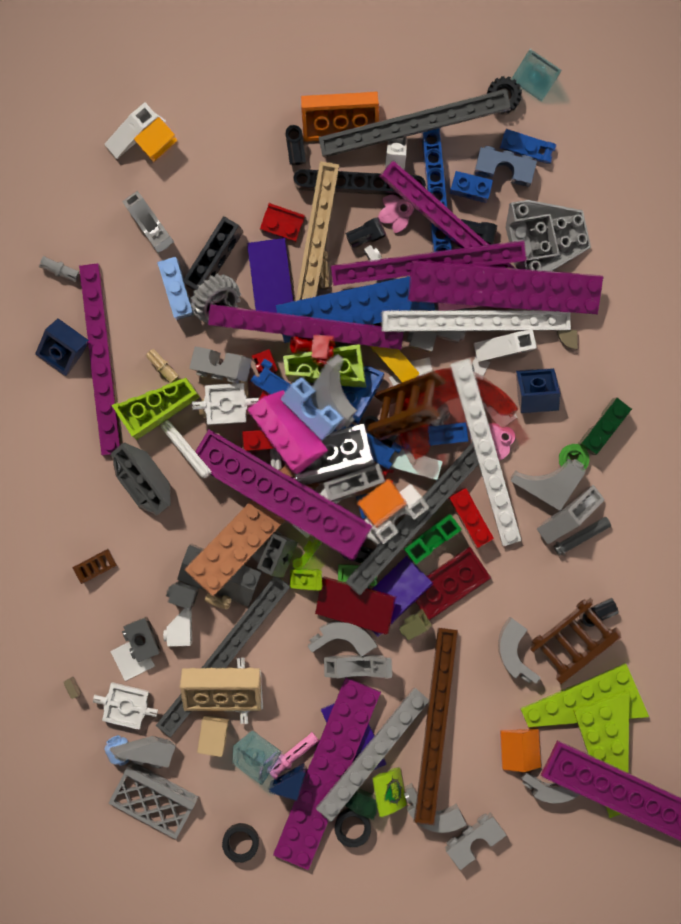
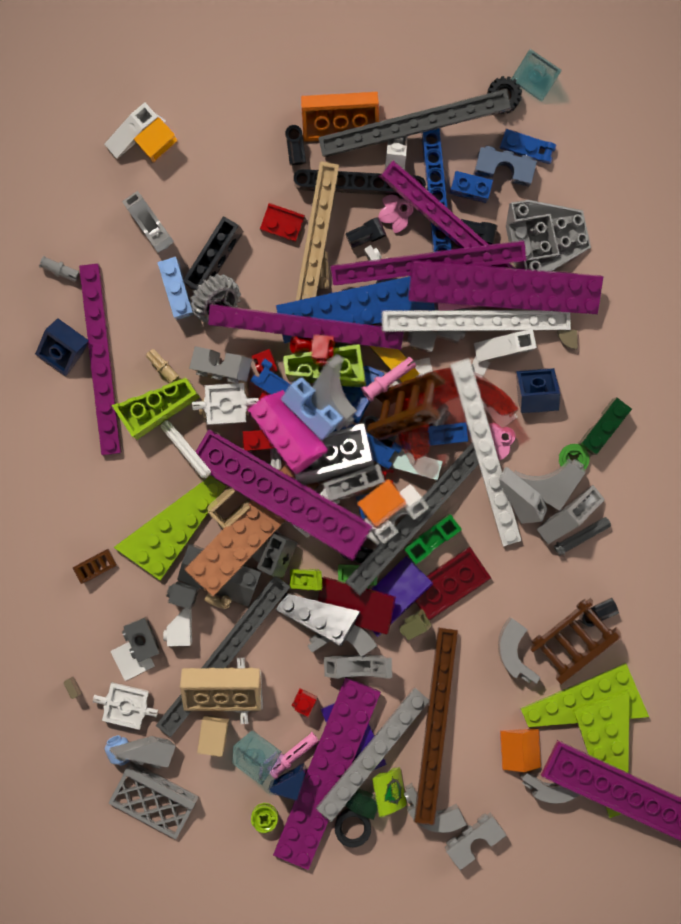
(141, 478): dark grey wedge -> none
(165, 535): none -> lime wing
(231, 518): none -> tan piece
(240, 827): black tyre -> none
(264, 818): none -> lime wheel
(270, 274): dark purple tile -> none
(304, 702): none -> red brick
(309, 549): clear neon green plate -> none
(322, 618): none -> wing
(381, 383): none -> bright pink pin
(471, 517): red arch -> none
(524, 499): none -> light grey slope

